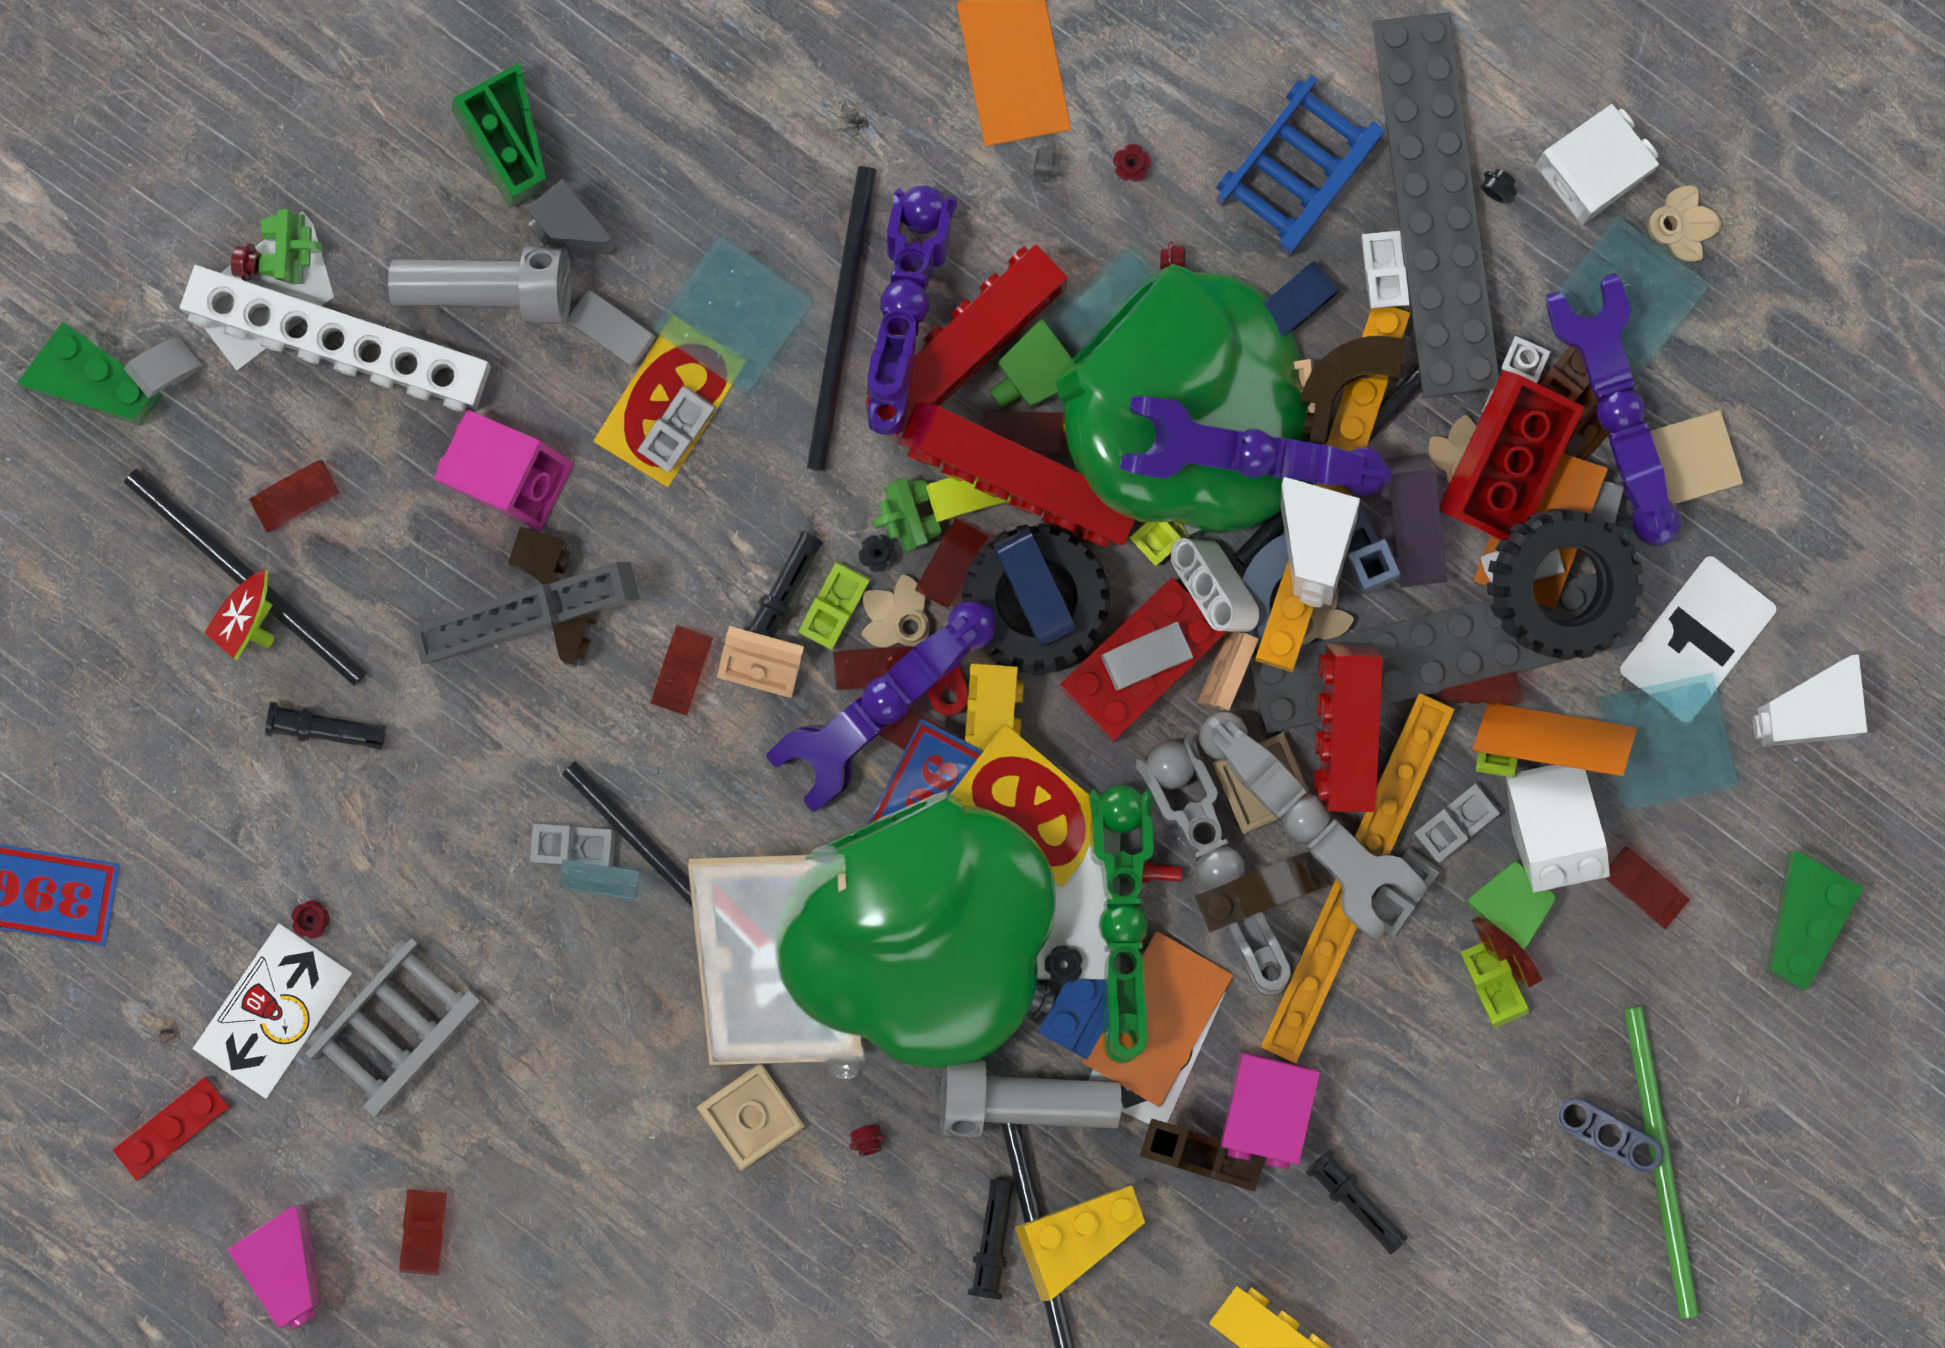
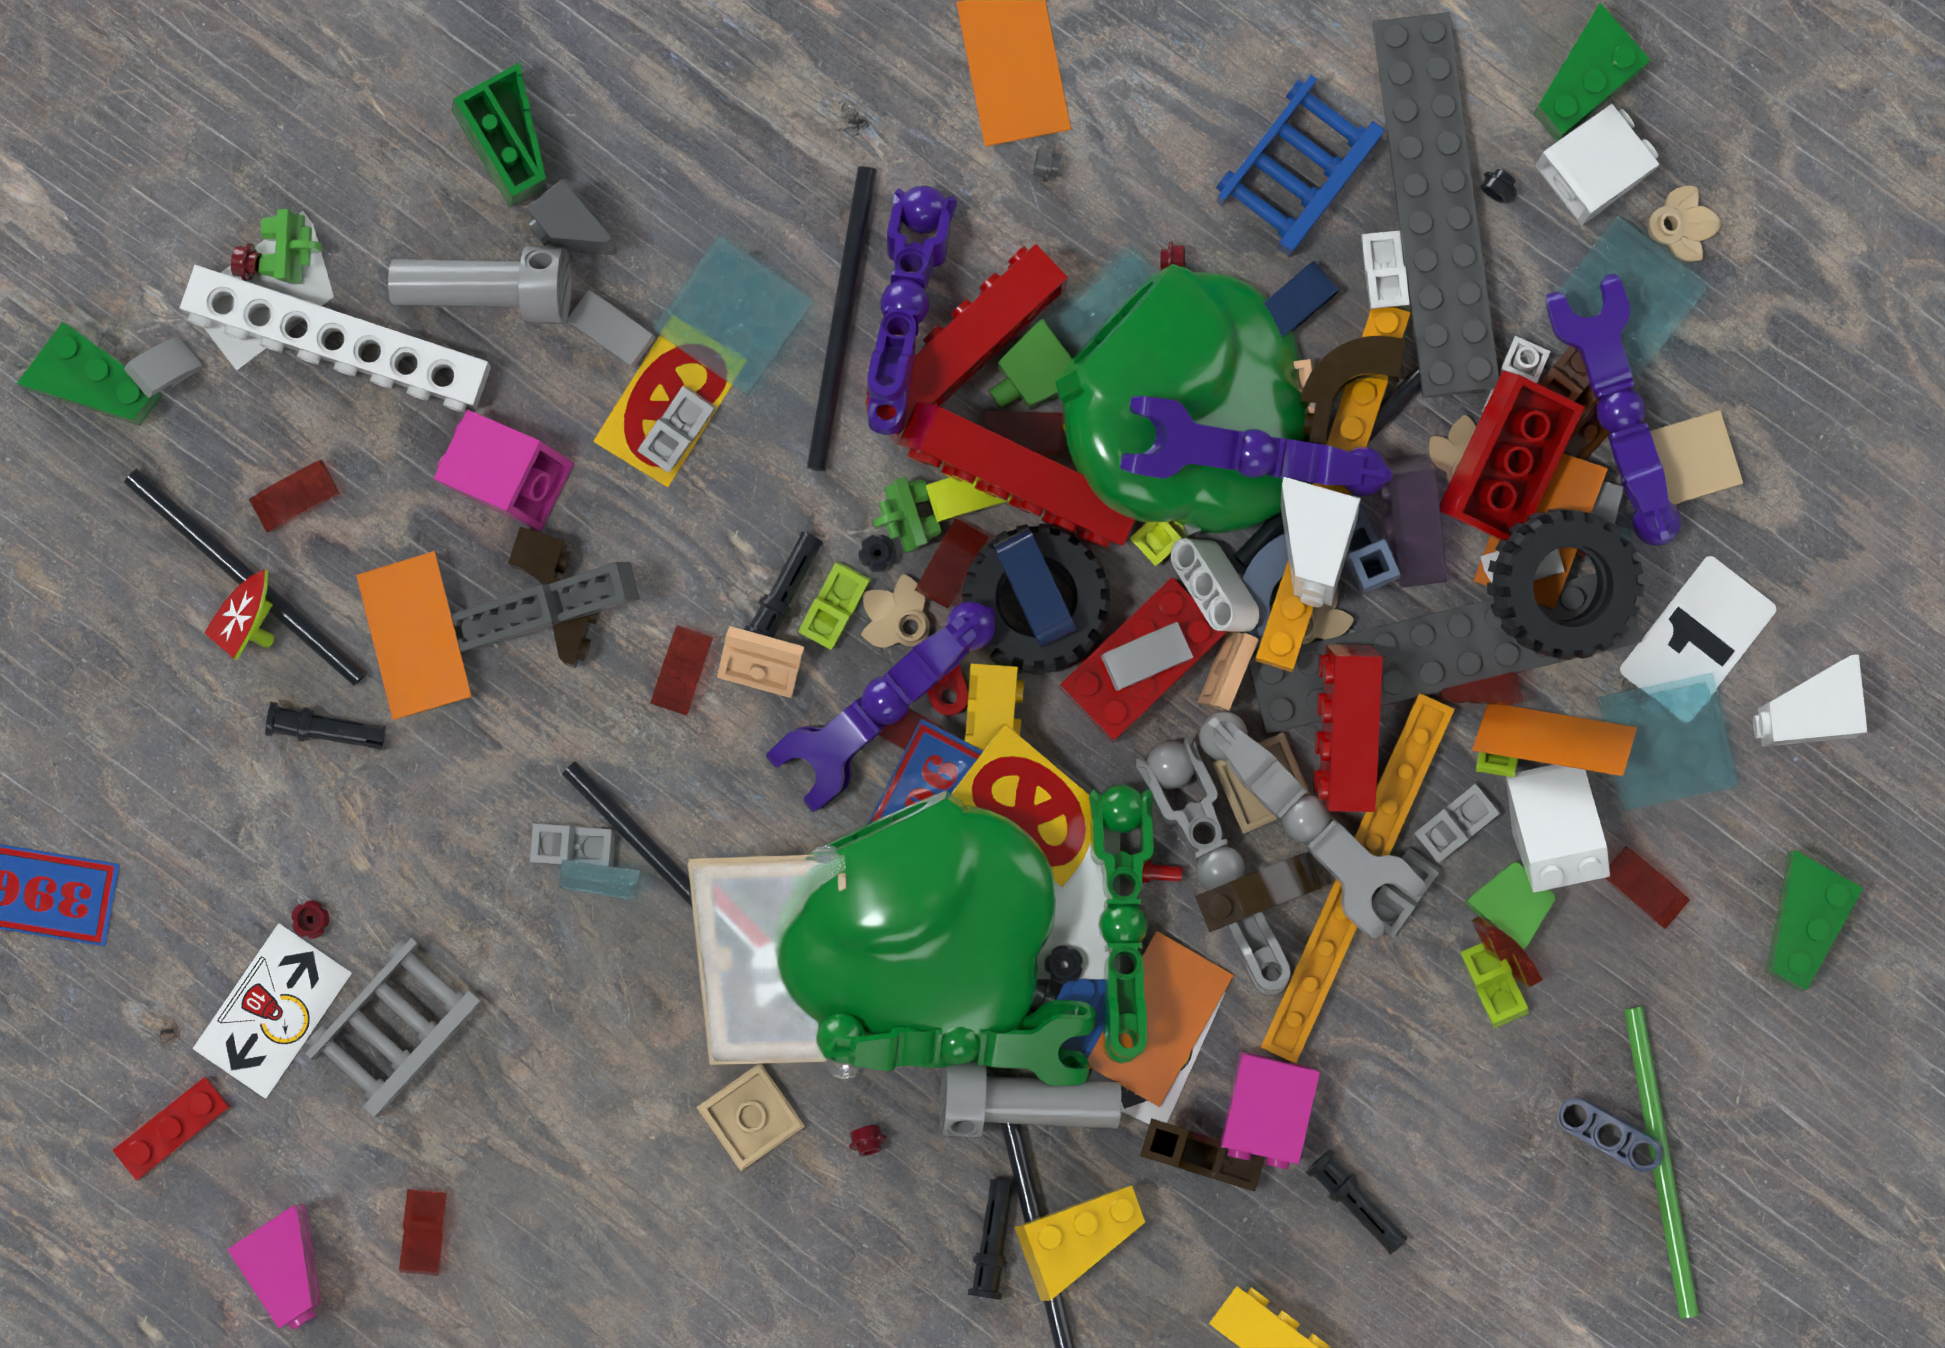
(413, 635): none -> orange sticker
(858, 667): clear red slope -> none
(1031, 1046): none -> green piece
(1129, 172): dark red plate -> none
(1592, 73): none -> green wedge

